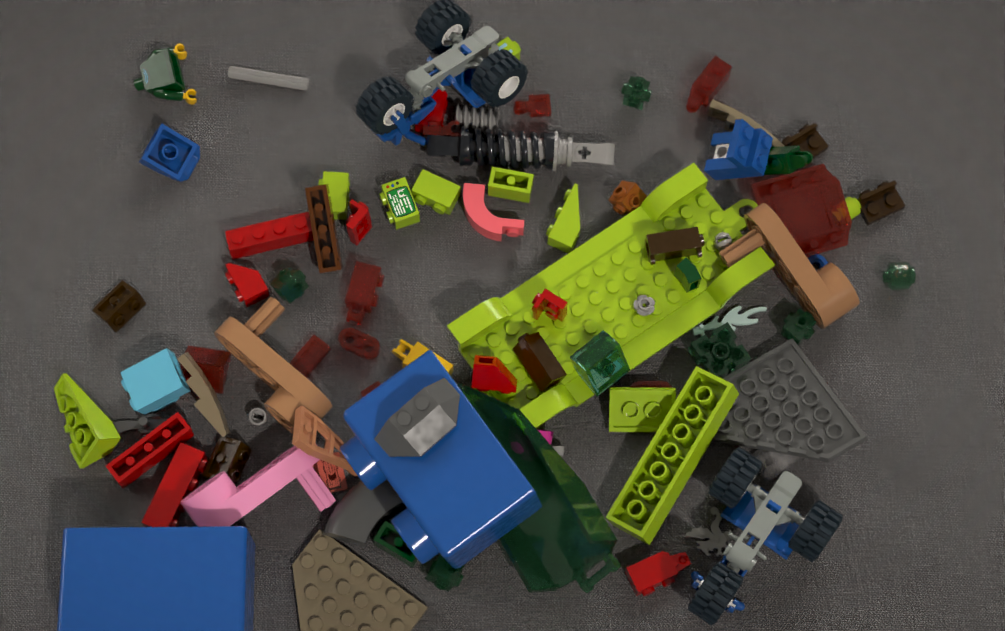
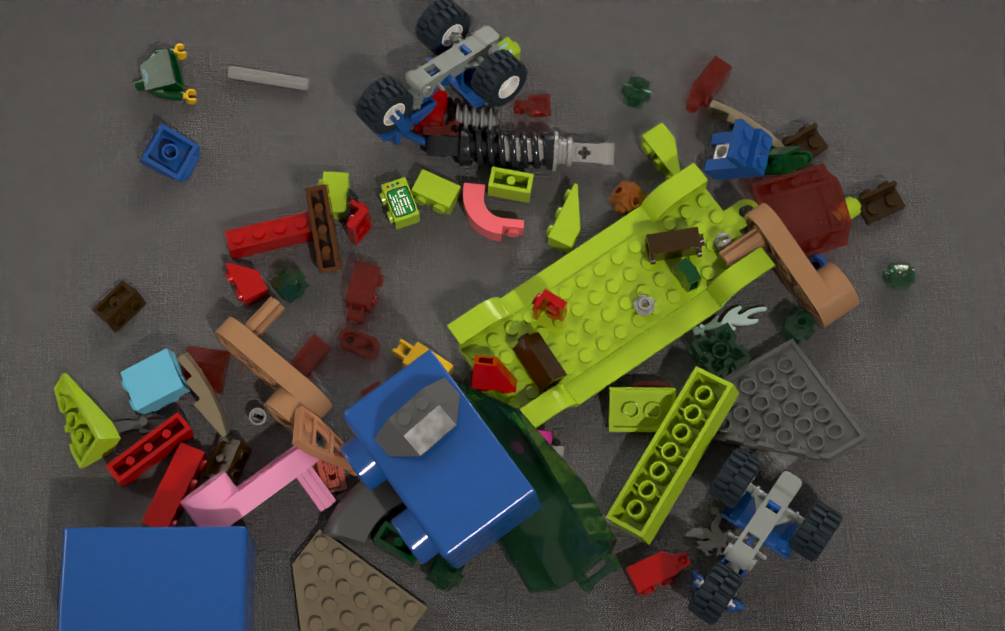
(600, 362): clear green slope -> none
(662, 149): none -> lime slope

